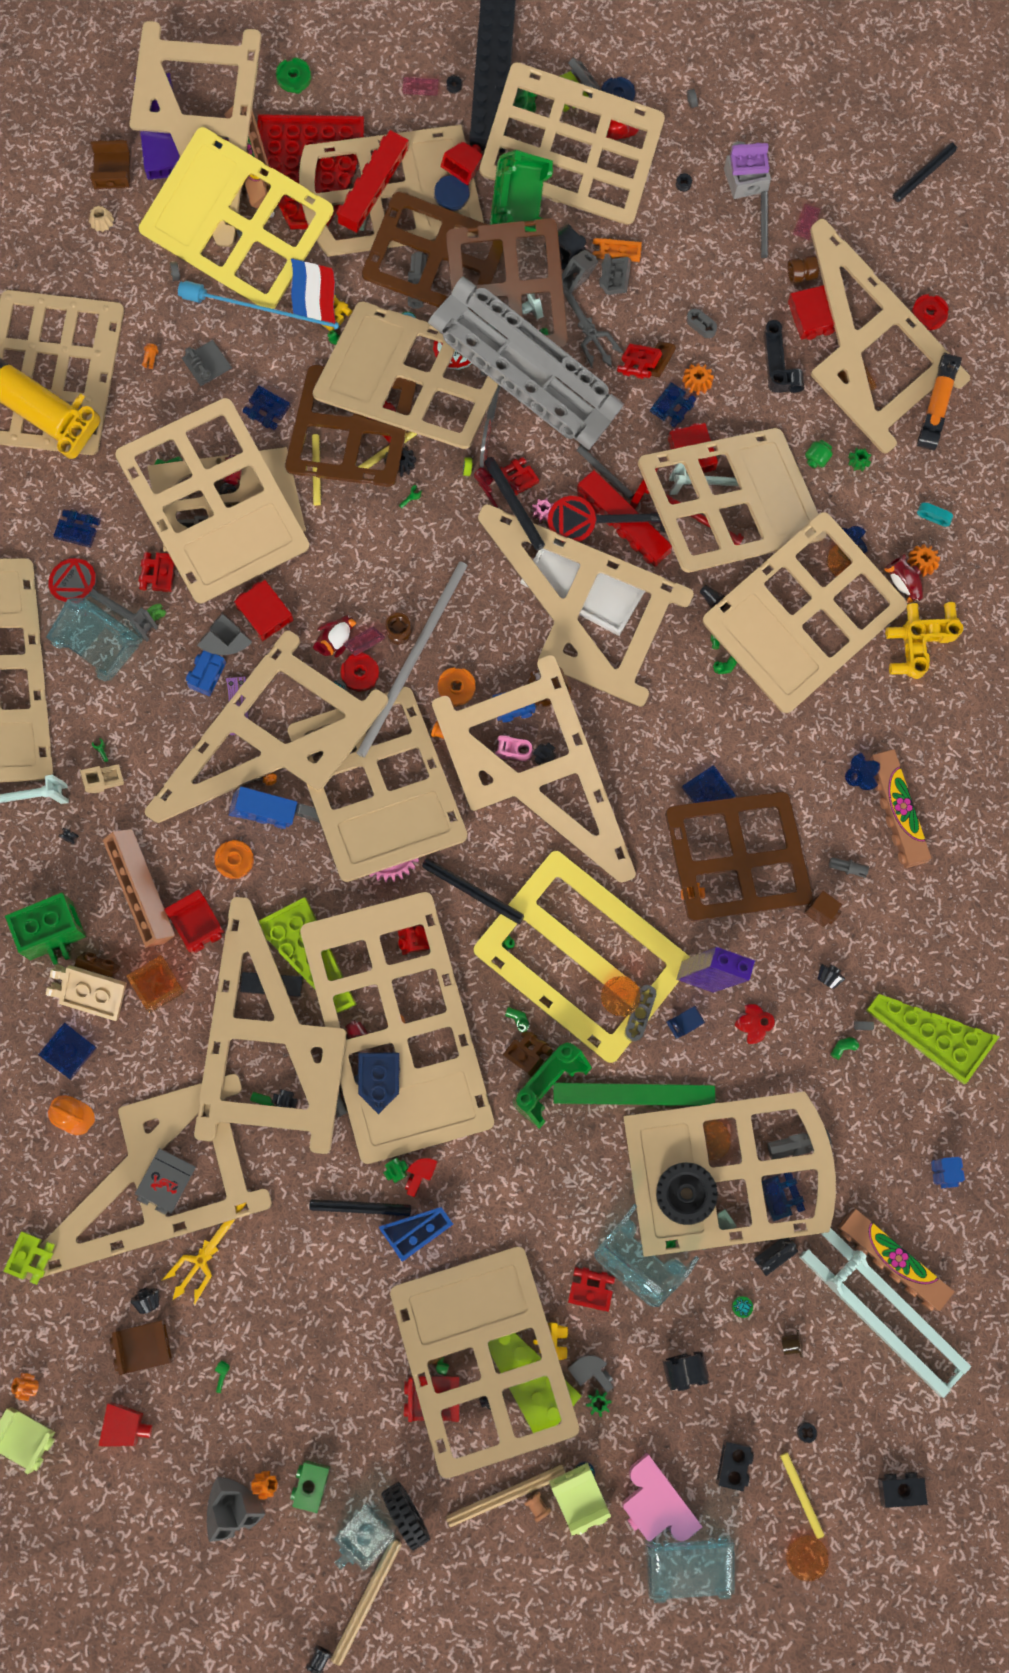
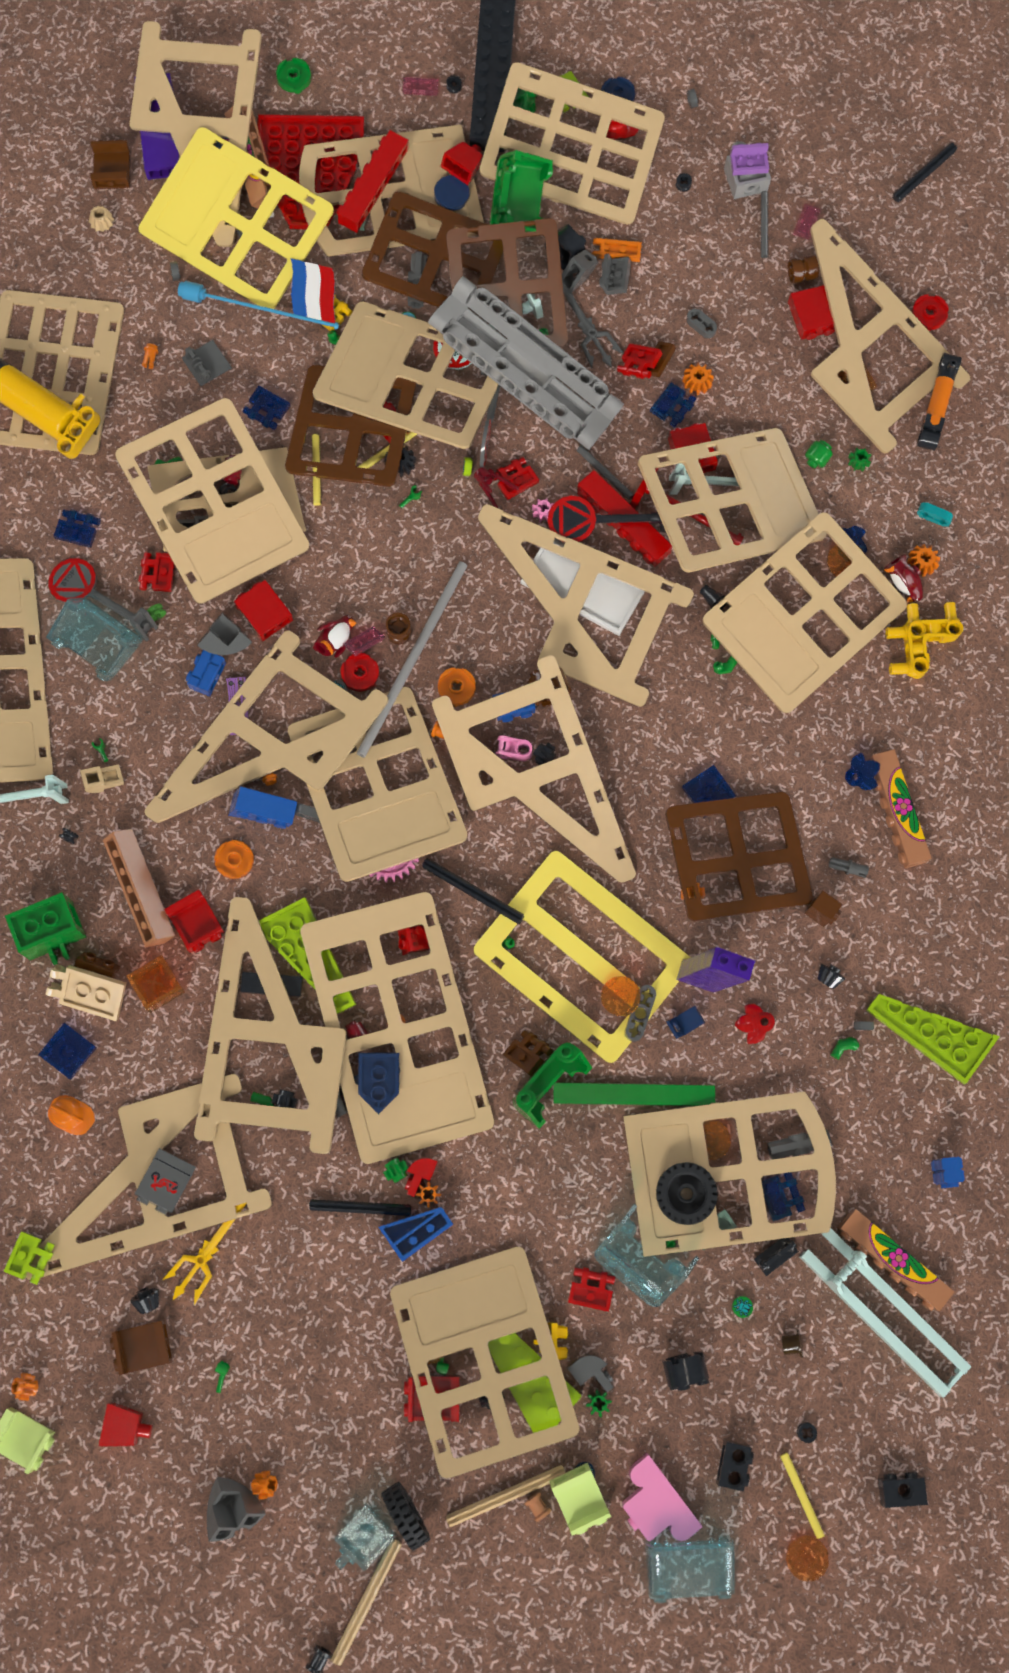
(318, 1475): green brick -> none
(428, 1188): none -> orange gear
(514, 503): black axle -> none
(520, 1019): green arm -> none
(581, 72): dark grey hinge -> none
(790, 379): black piece -> none

